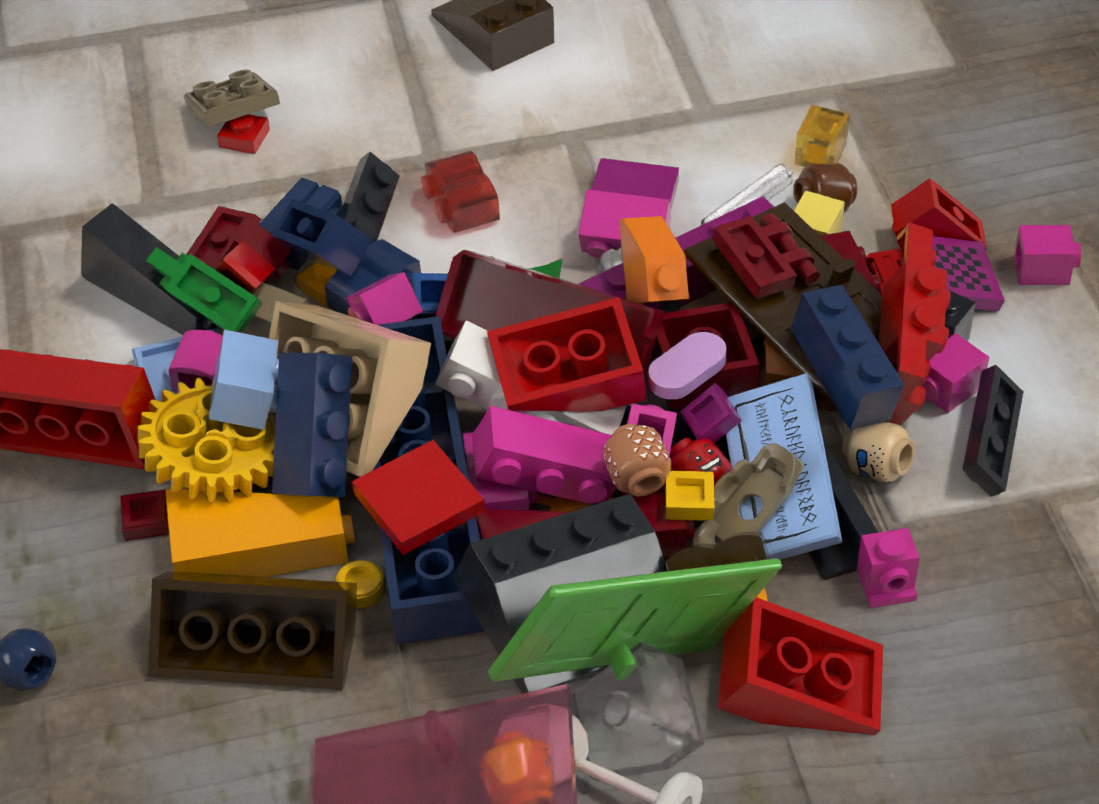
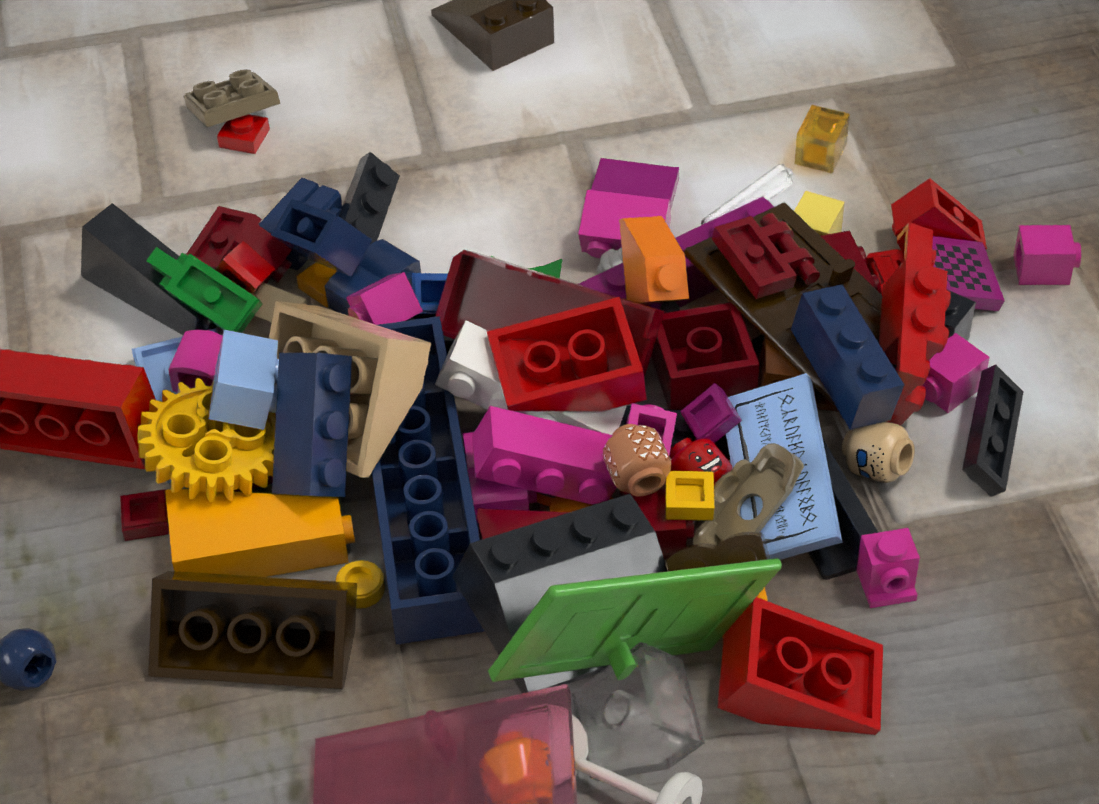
(418, 496): red tile -> none
(460, 191): clear red brick -> none
(687, 365): lavender tile -> none
(827, 180): reddish brown head -> none

